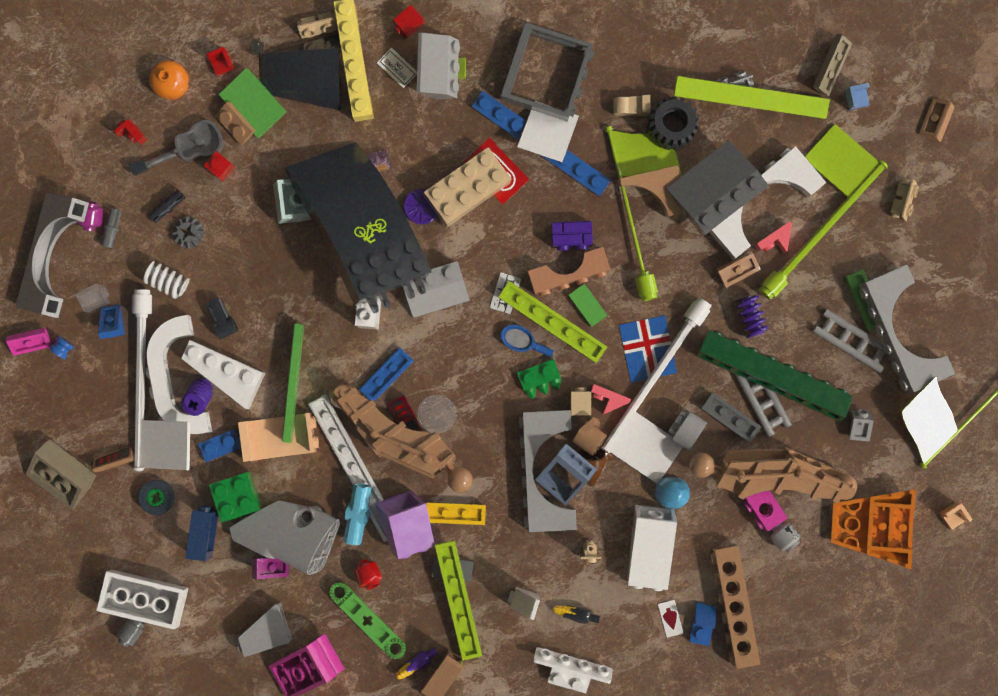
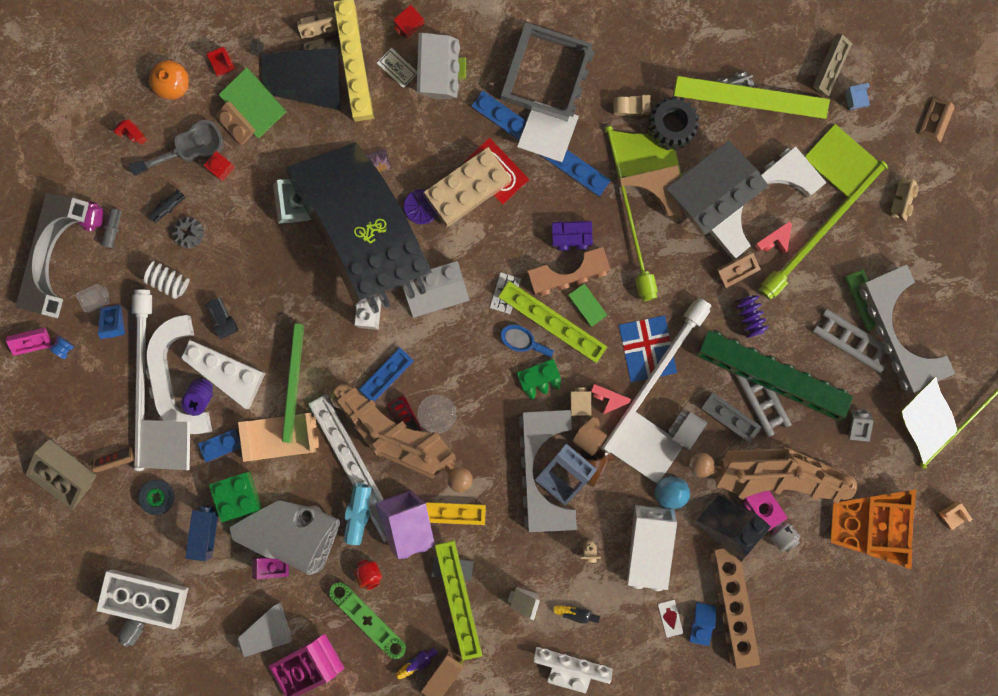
(733, 526): none -> black slope

